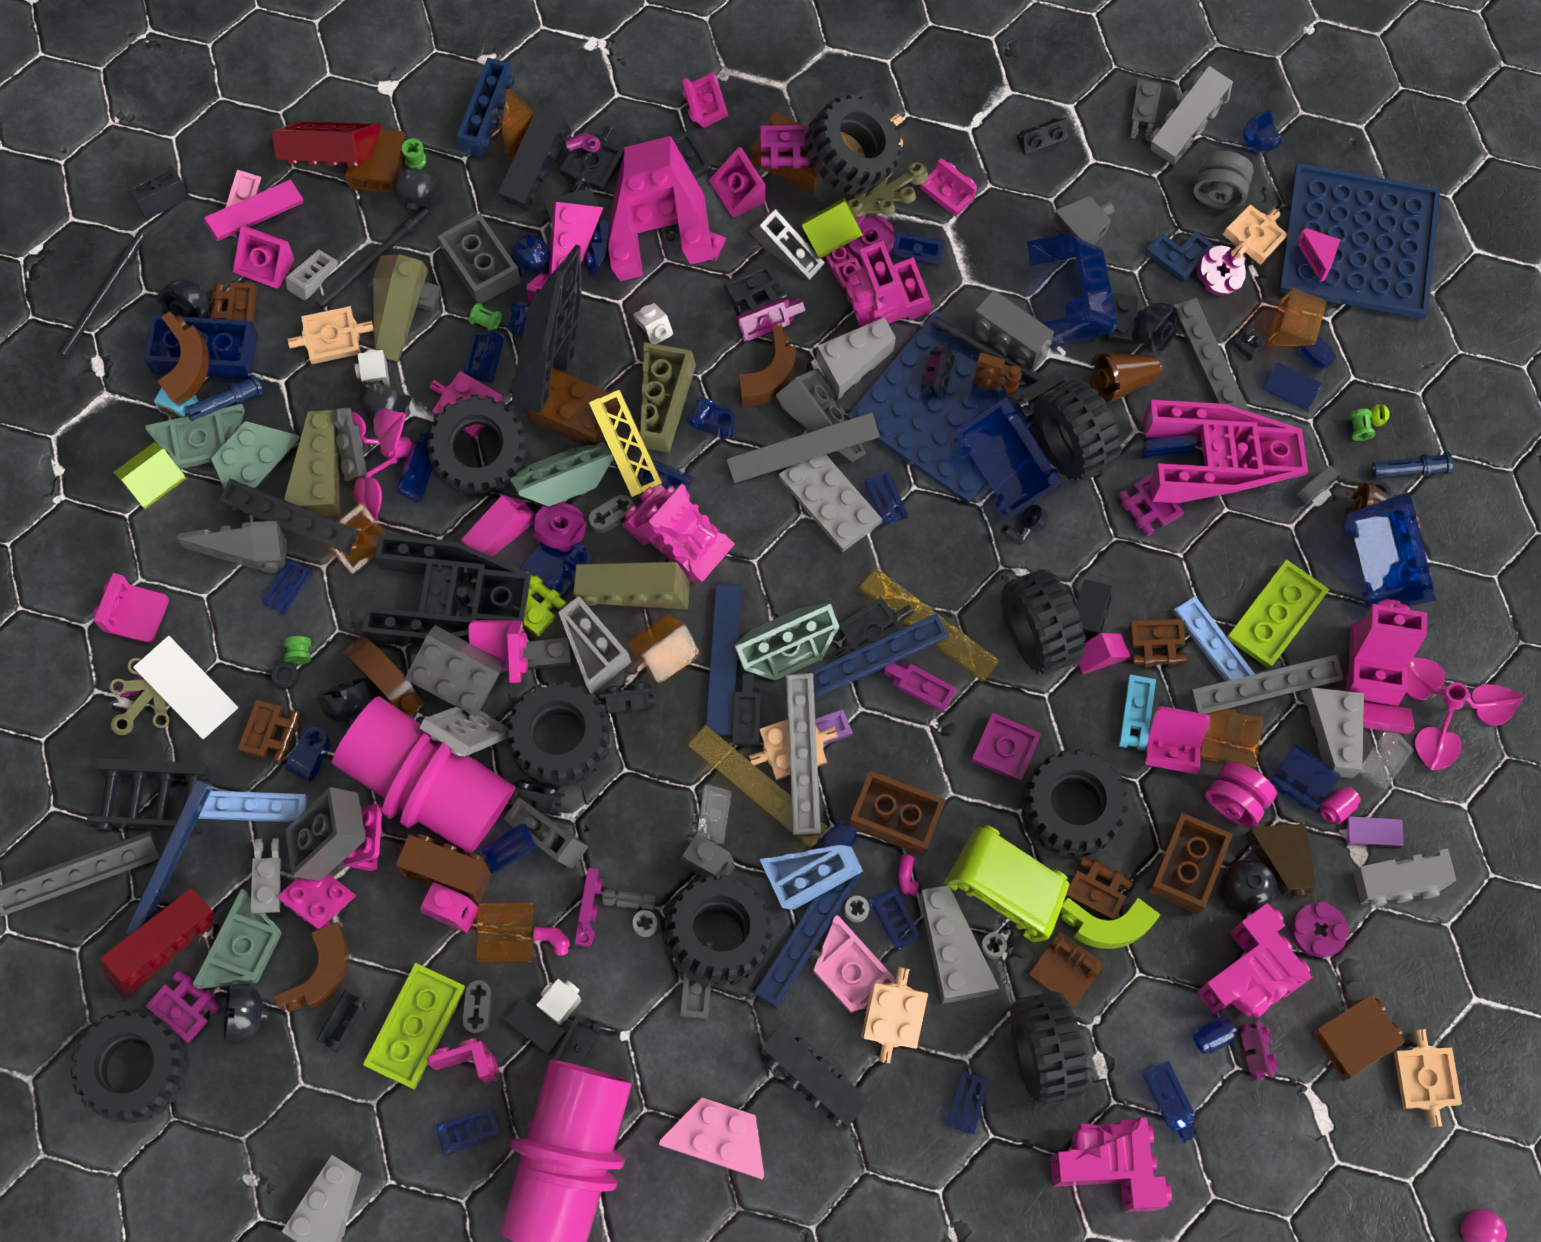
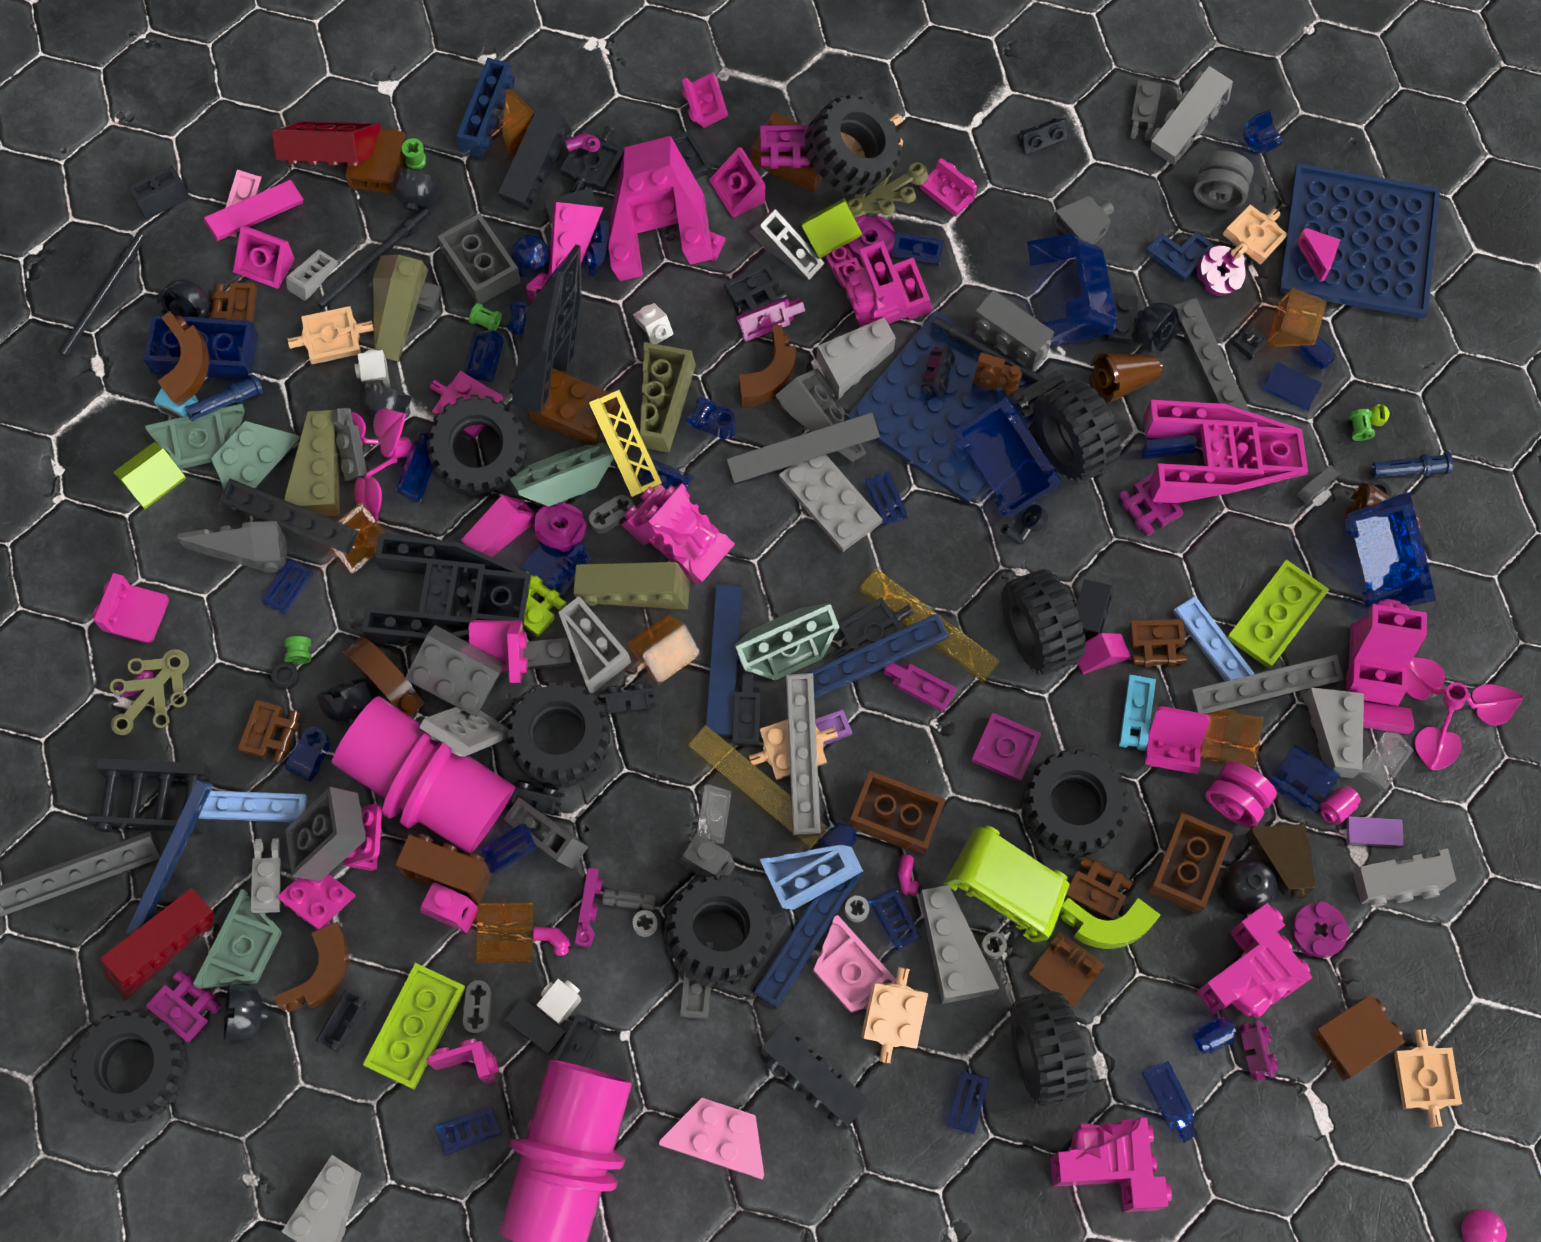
(185, 687): white sticker -> none

